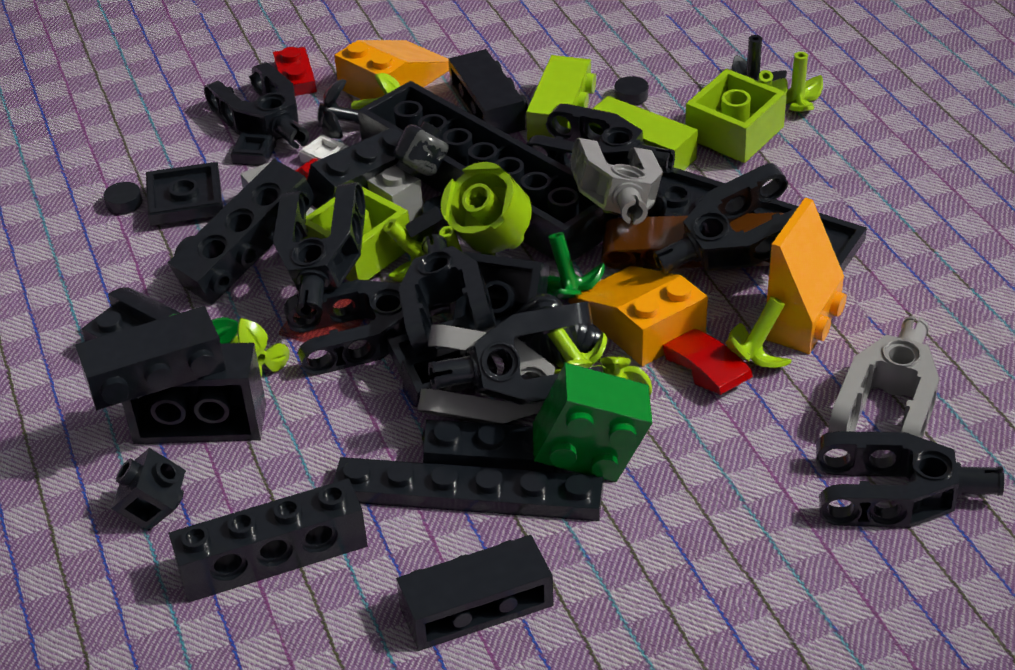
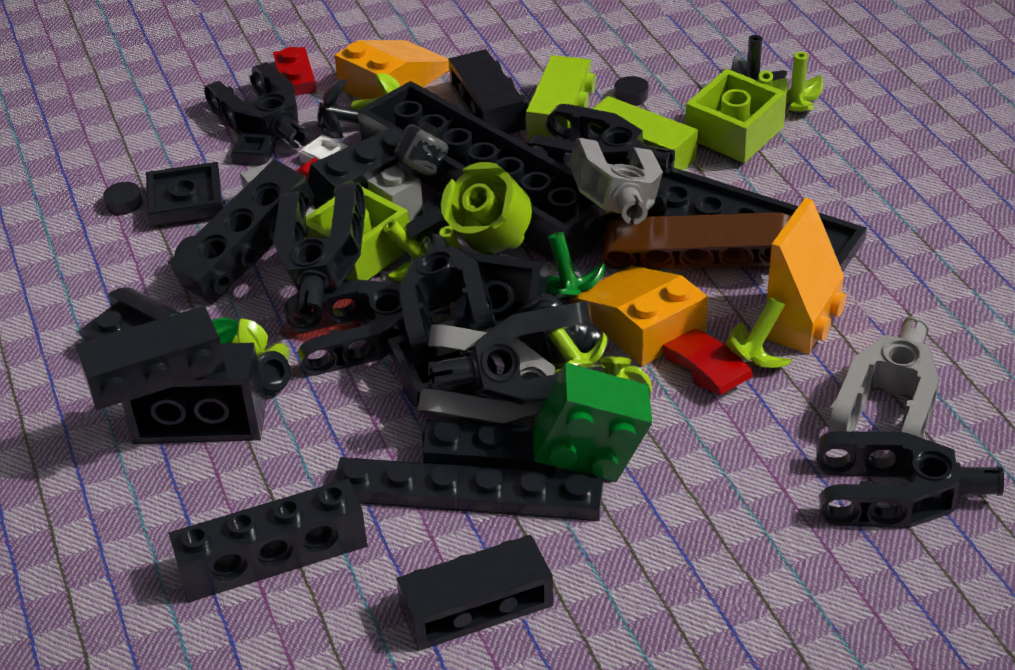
(148, 489): black brick -> none
(274, 371): none -> black tile
(708, 232): black piece -> none

